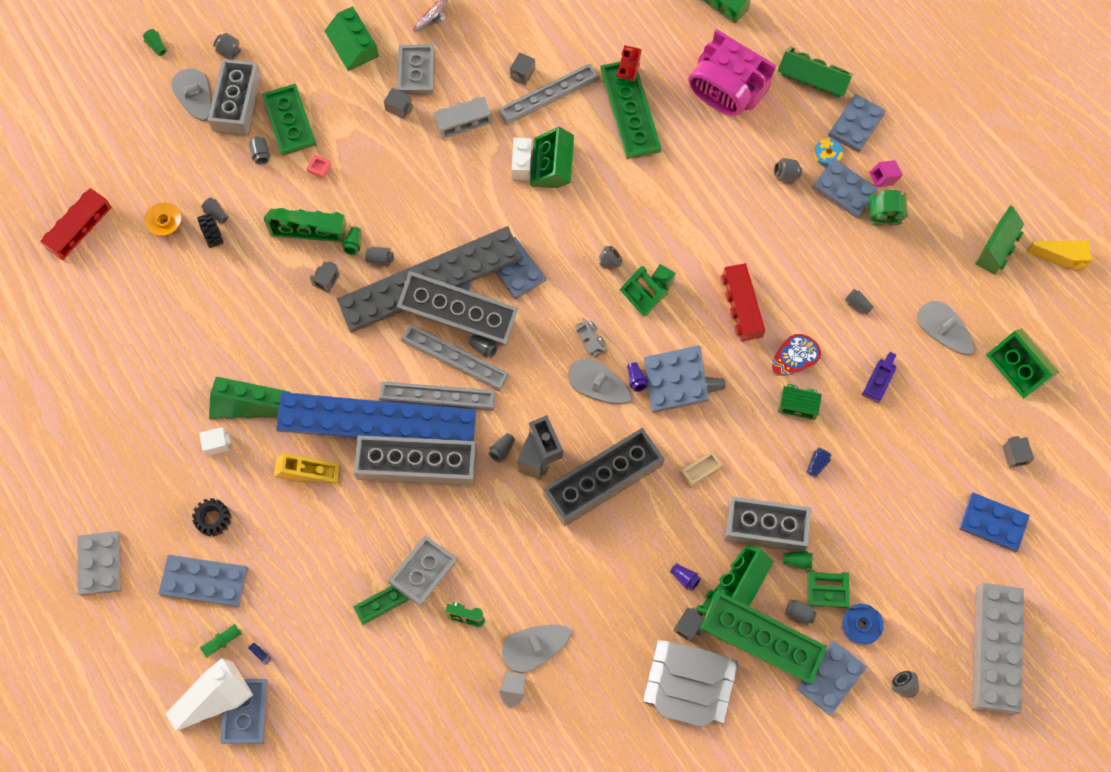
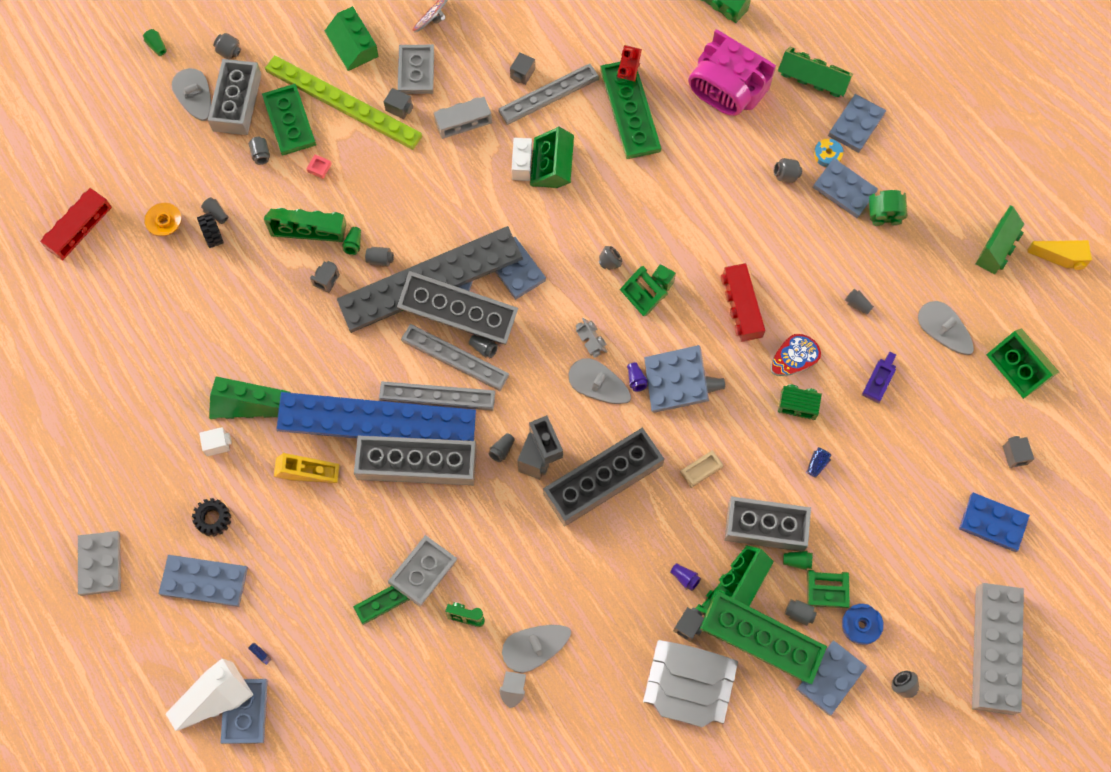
(220, 640): green pin -> none
(344, 102): none -> lime plate
(886, 173): dark pink brick -> none

